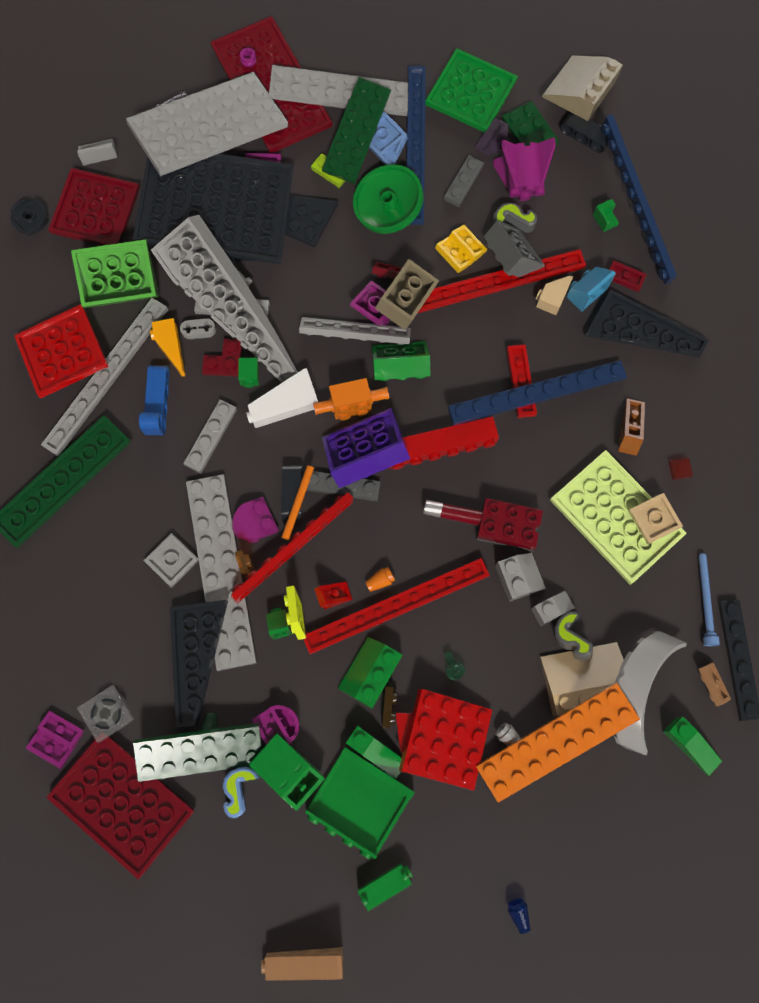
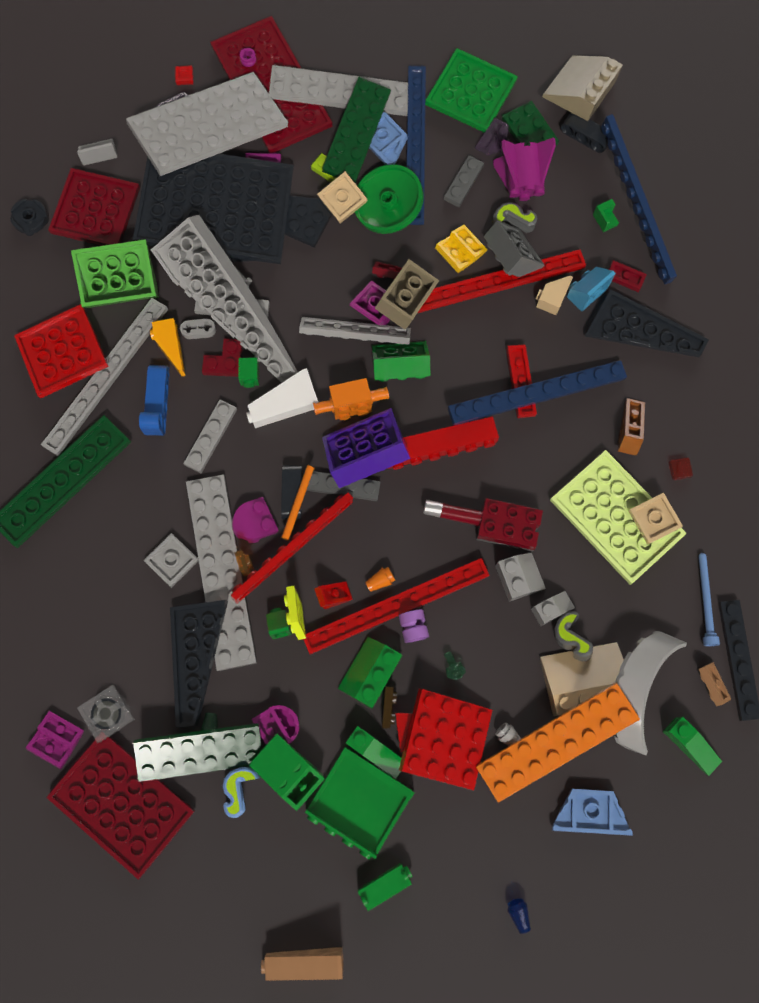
(184, 75): none -> red tile
(342, 197): none -> tan plate
(413, 626): none -> medium lavender wheel
(591, 813): none -> medium blue wing

